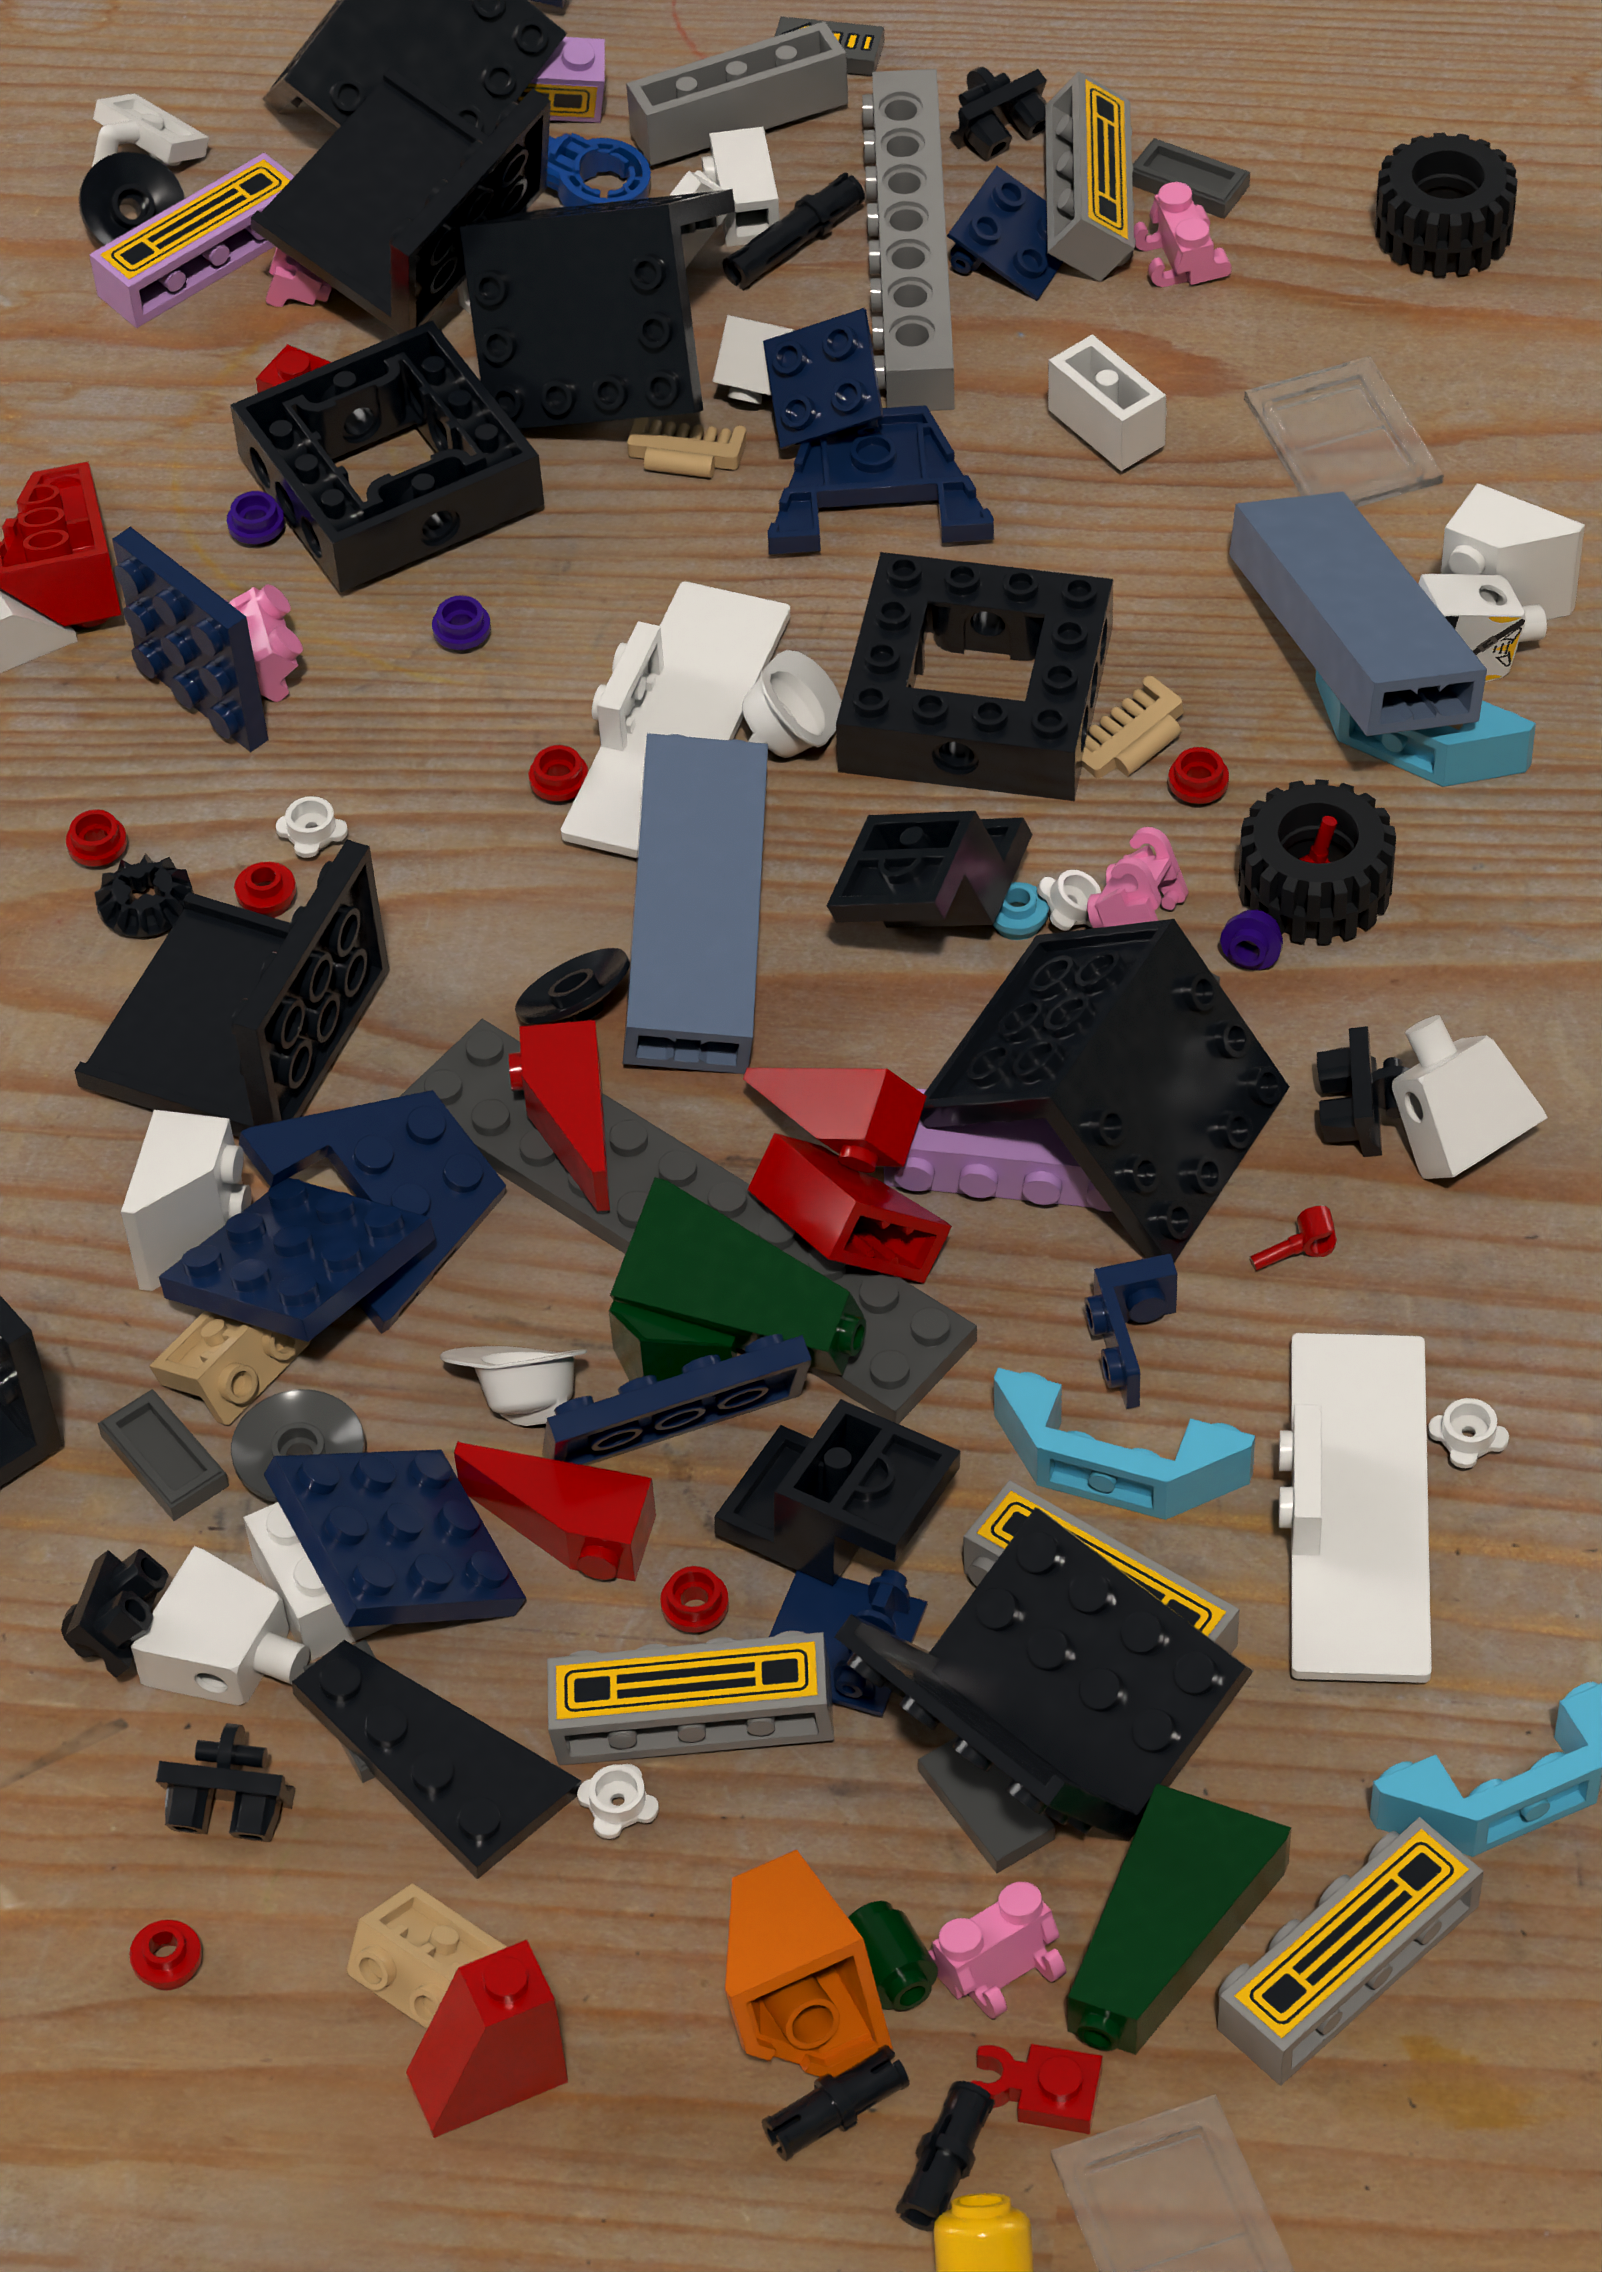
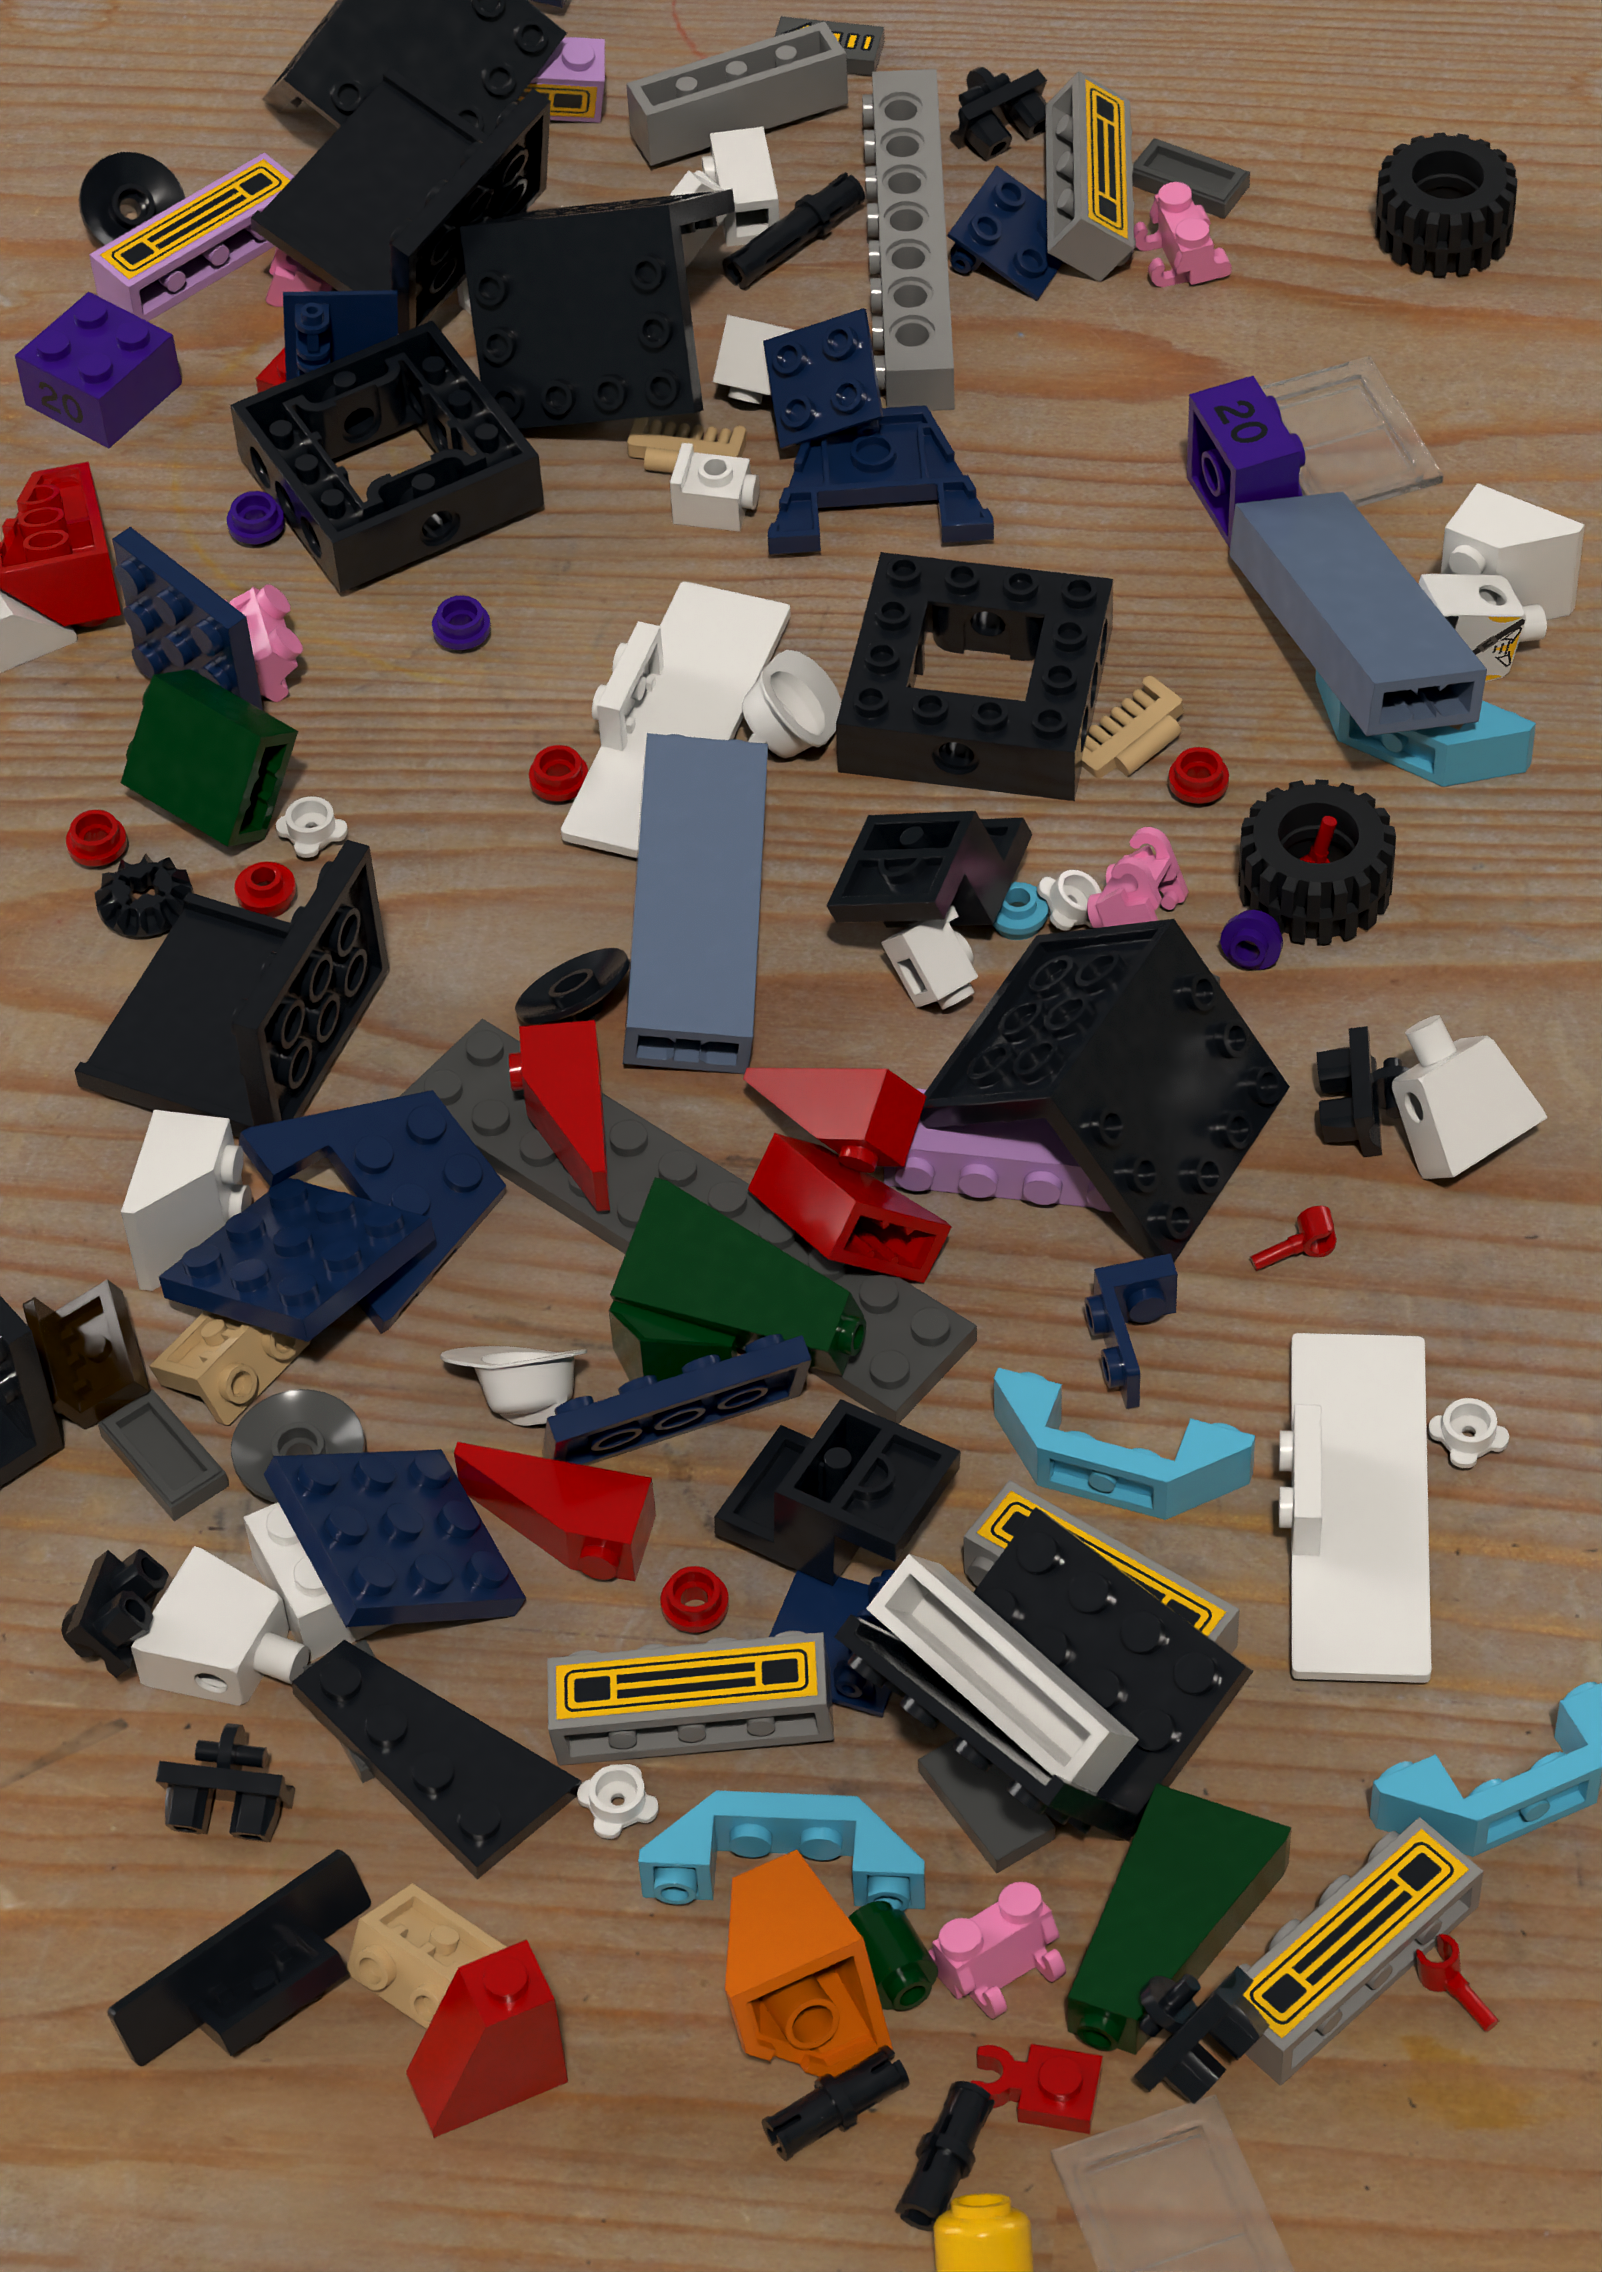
(88, 1354): none -> dark brown bracket
(98, 369): none -> dark purple brick
(142, 123): white plate -> none
(168, 1971): red plate -> none
(208, 757): none -> dark green brick
(250, 1969): none -> black bracket
(334, 325): none -> dark blue hinge
(577, 159): blue pin -> none
(683, 1858): none -> medium azure slope
(712, 490): none -> white brick
(933, 961): none -> white brick
(1001, 1673): none -> white brick
(1106, 402): white brick -> none
(1223, 2015): none -> black hips
(1240, 450): none -> dark purple brick
(1448, 1977): none -> red hand

